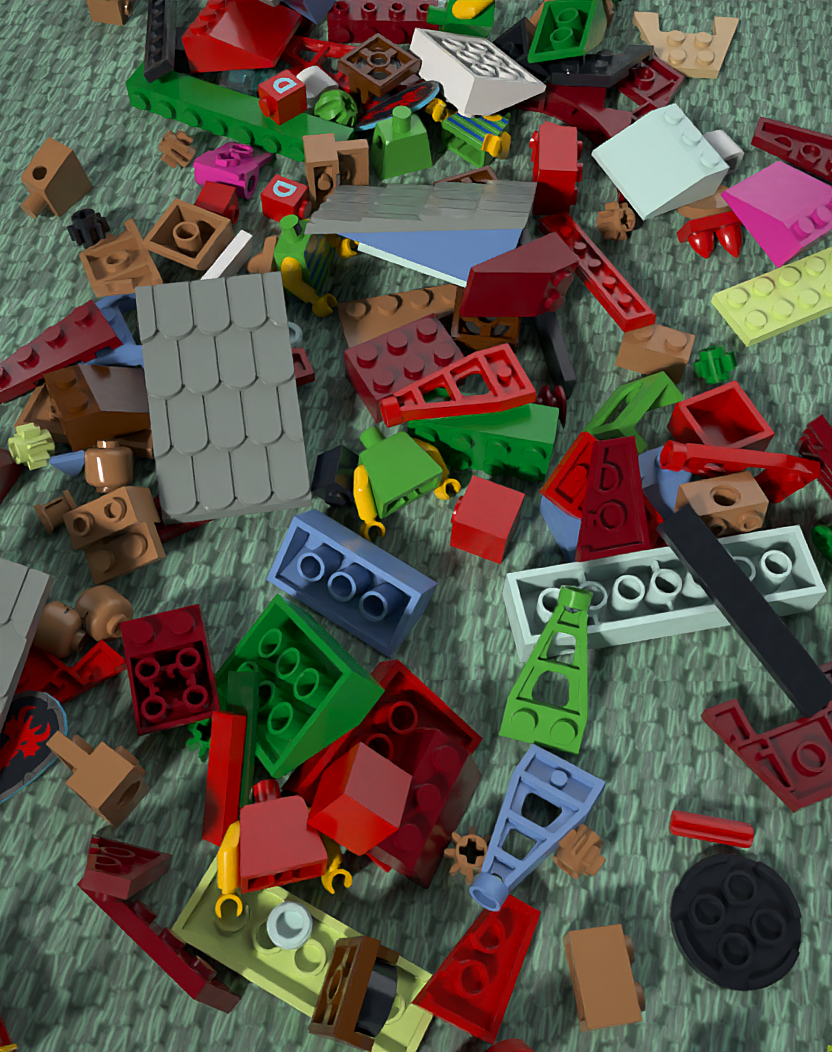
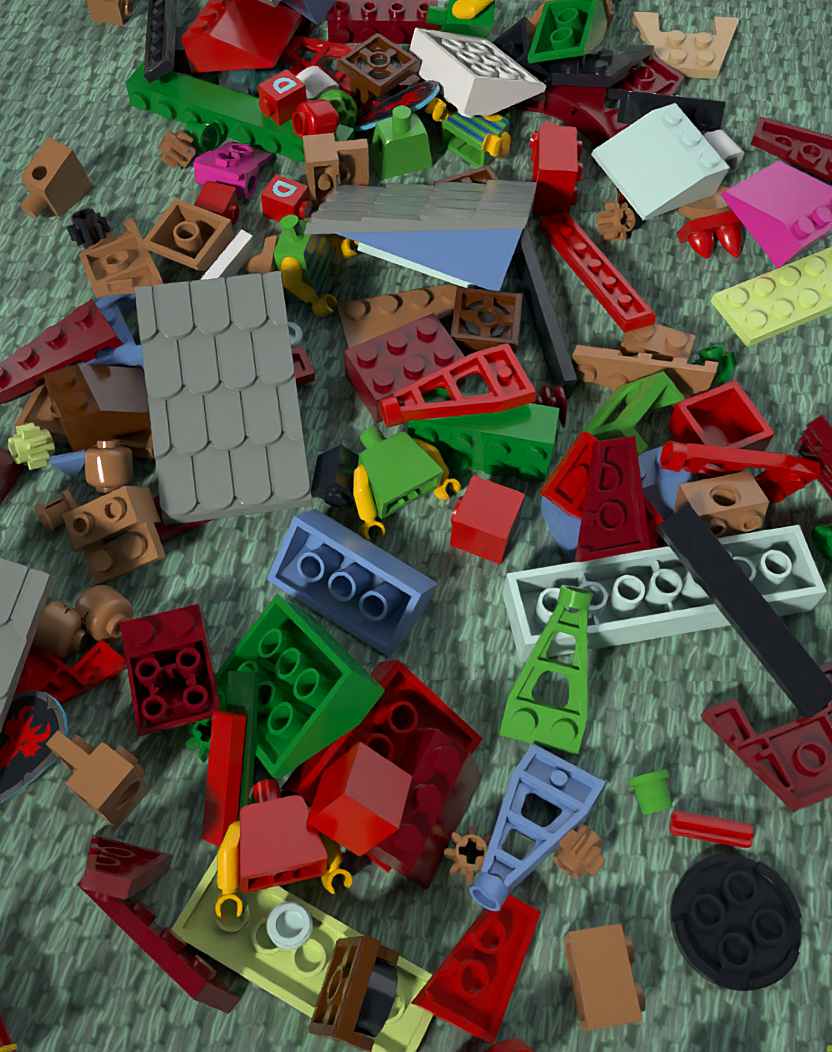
(205, 136): none -> green piece
(315, 118): none -> red head
(521, 280): dark red slope -> none
(613, 369): none -> medium nougat wing
(652, 791): none -> bright green piece
(702, 112): none -> black fence

